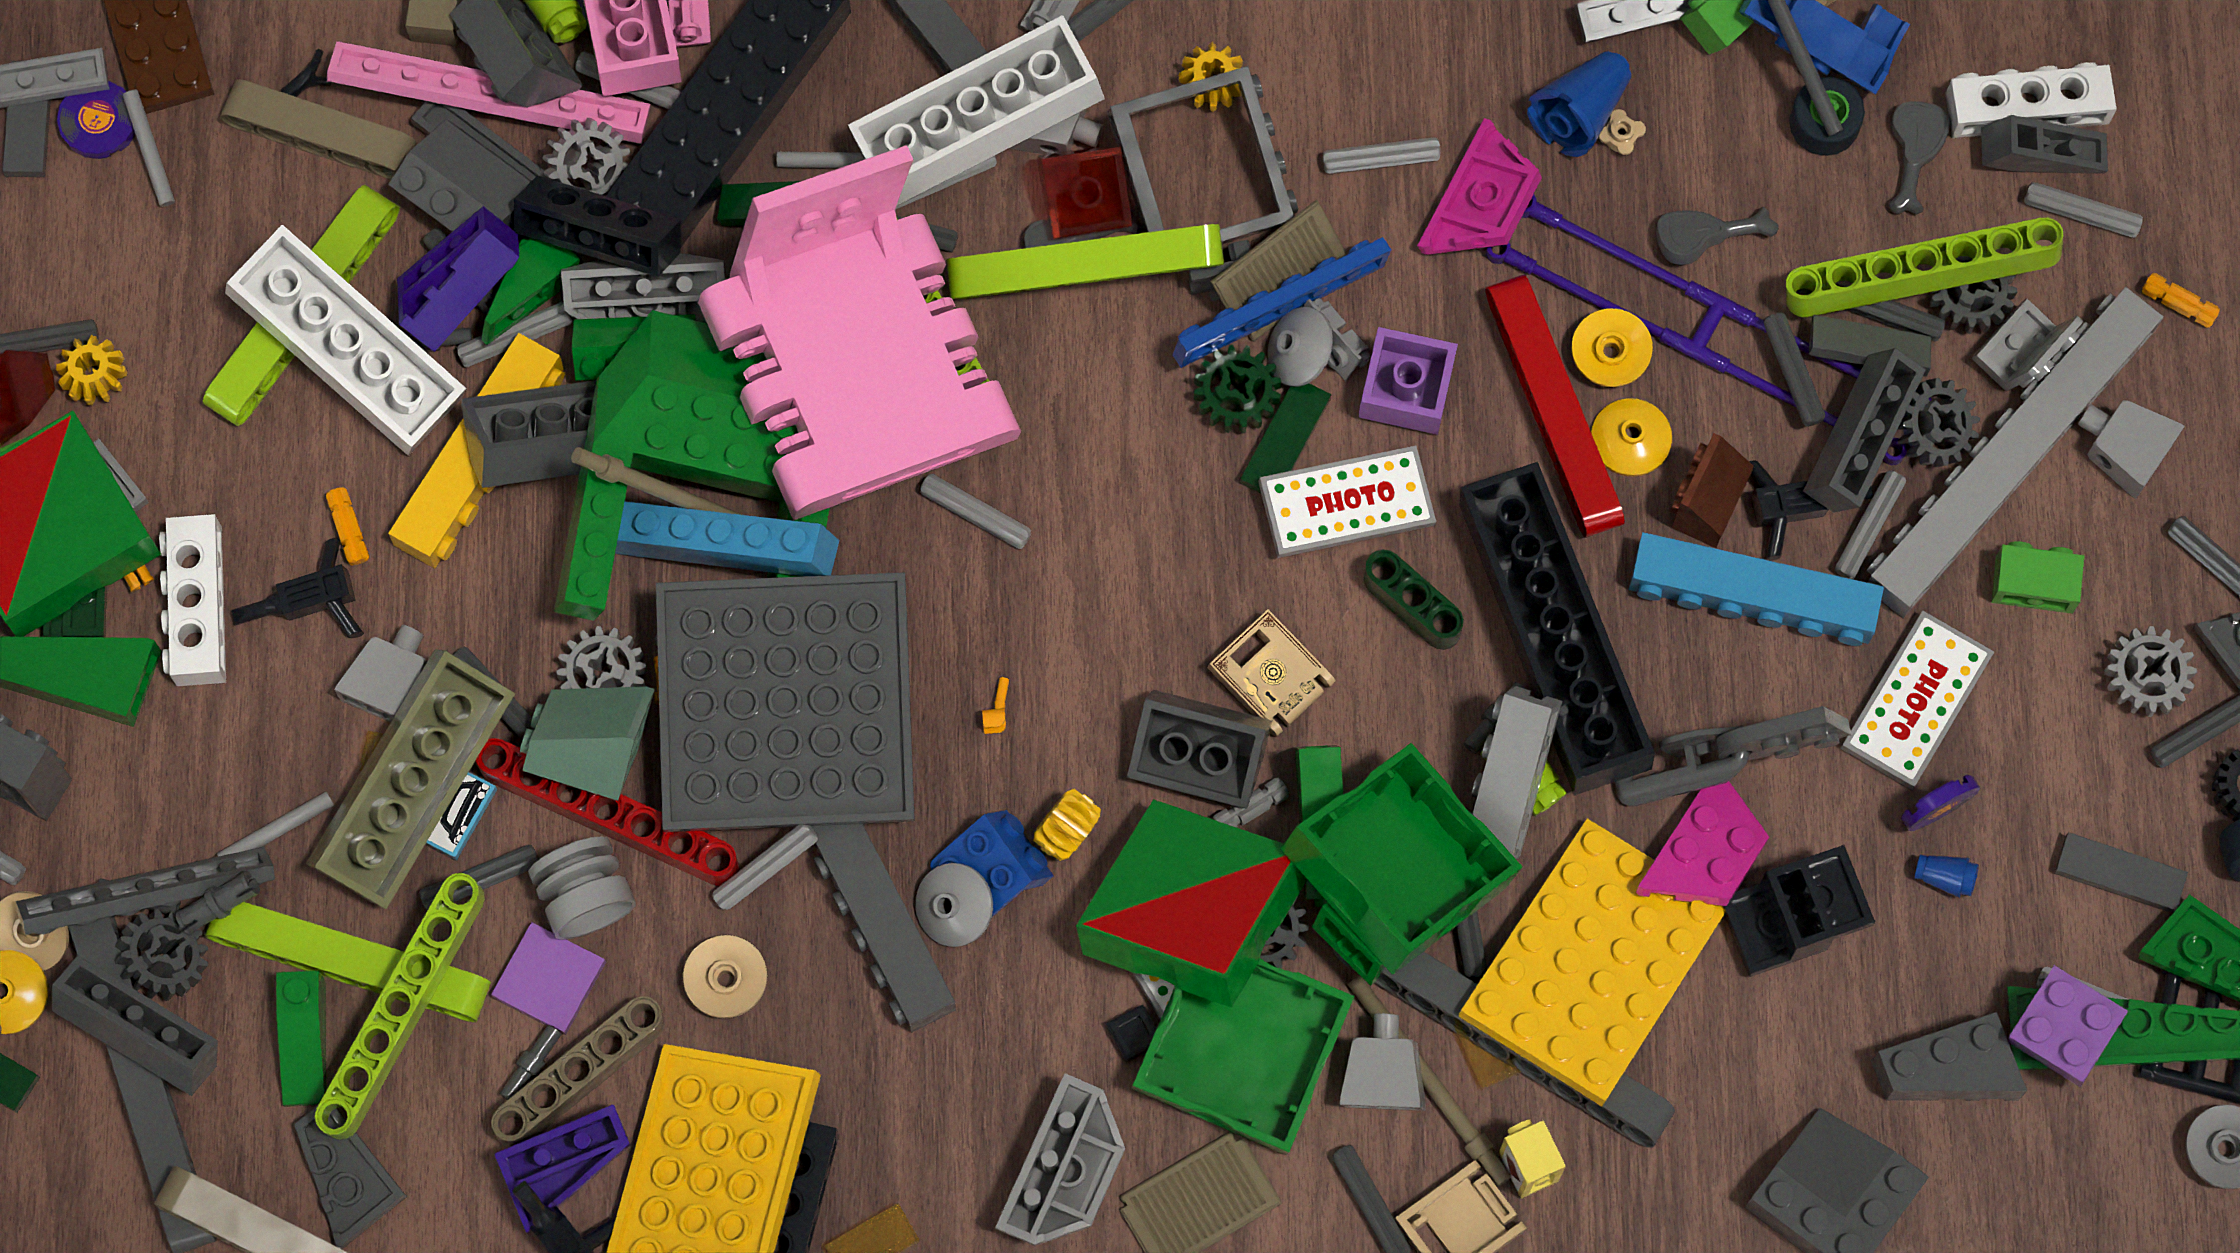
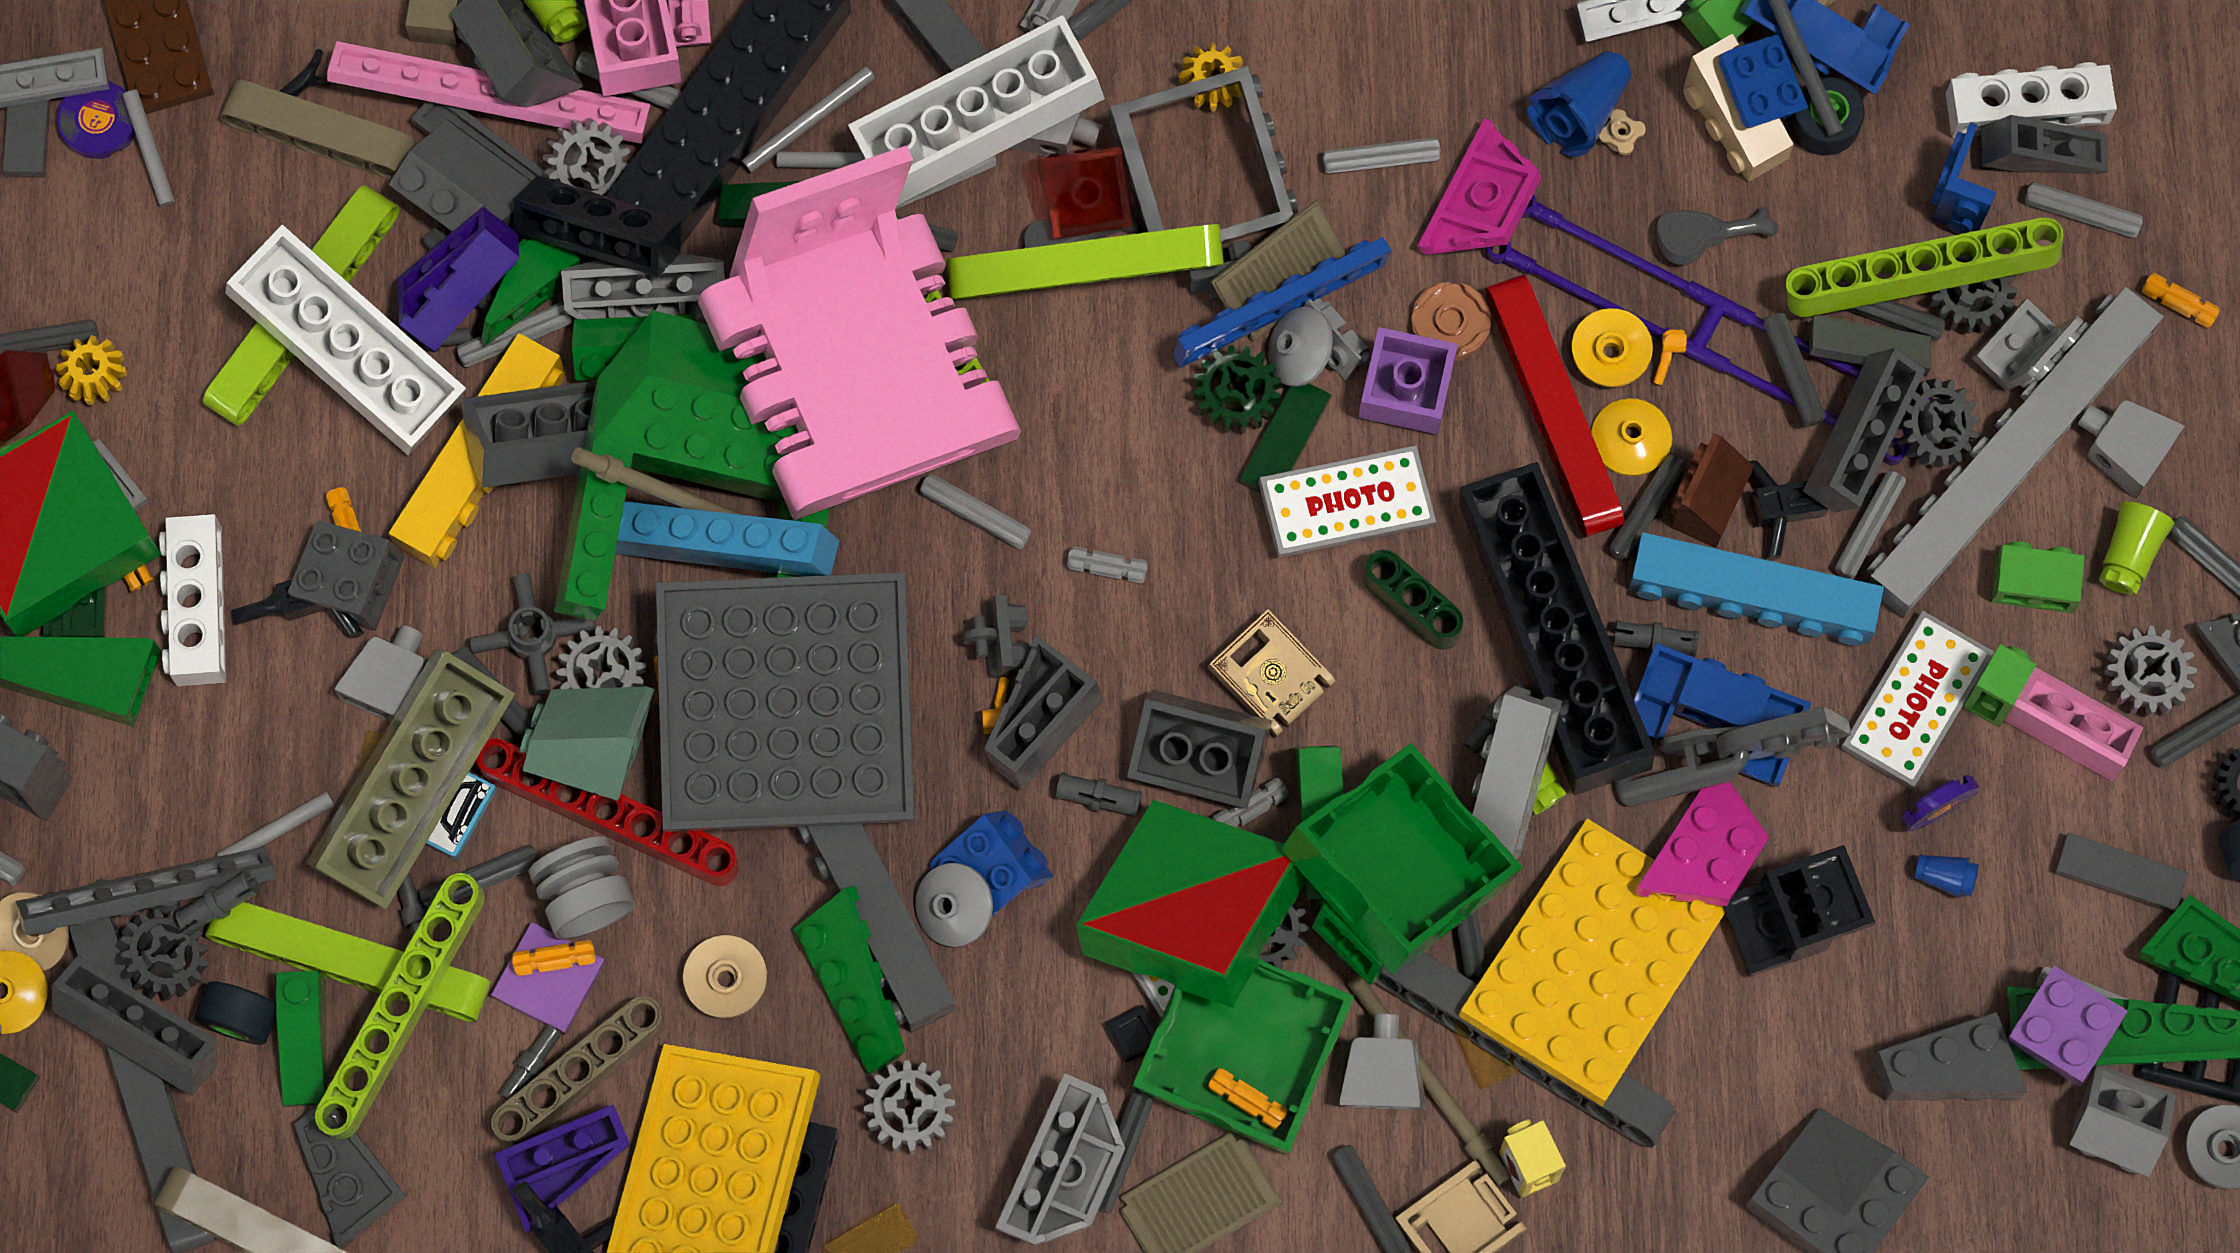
(236, 1012): none -> black wheel
(347, 572): none -> dark grey bracket
(413, 911): none -> flat silver bar
(534, 648): none -> dark grey bar
(553, 957): none -> light orange axle
(764, 866): light grey axle -> none
(808, 120): none -> light grey bar
(843, 962): none -> green wing
(893, 1107): none -> light grey gear
(993, 636): none -> dark grey hips
(1041, 714): none -> dark grey wedge
(1067, 824): yellow gear -> none
(1098, 794): none -> dark grey pin
(1107, 564): none -> light grey axle
(1130, 1132): none -> dark grey axle
(1247, 1098): none -> light orange axle
(1453, 315): none -> nougat tile
(1647, 507): none -> dark grey axle
(1647, 636): none -> dark grey pin
(1674, 342): none -> light orange hand
(1712, 698): none -> blue bracket
(1748, 149): none -> tan wedge
(1762, 81): none -> blue bracket
(1921, 133): dark grey piece -> none
(1958, 201): none -> blue bracket
(2000, 684): none -> bright green brick
(2074, 724): none -> bright pink slope
(2123, 1120): none -> light grey slope
(2134, 546): none -> lime plant

